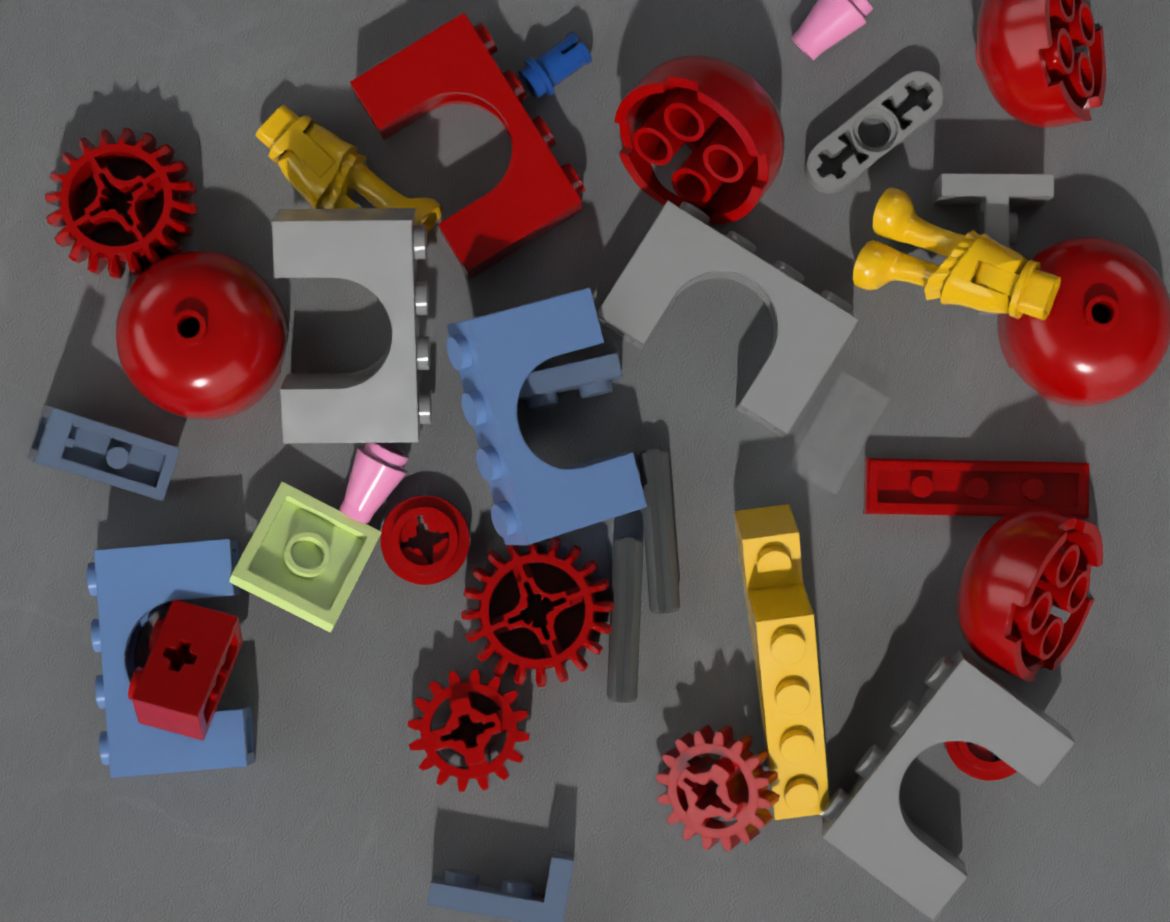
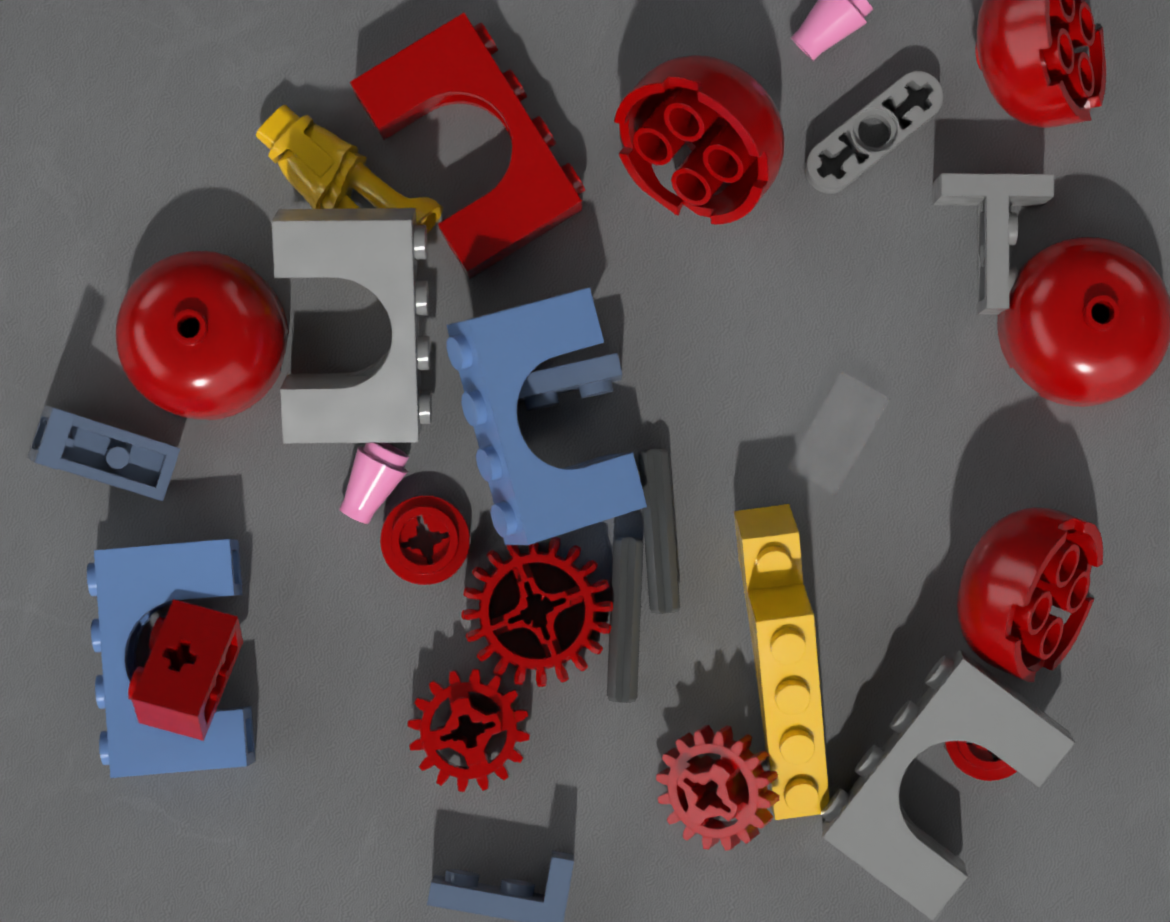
(100, 215): red gear -> none
(305, 557): yellowish green plate -> none
(554, 65): blue pin -> none
(805, 325): light grey arch -> none
(973, 487): red tile -> none
(974, 274): yellow piece -> none

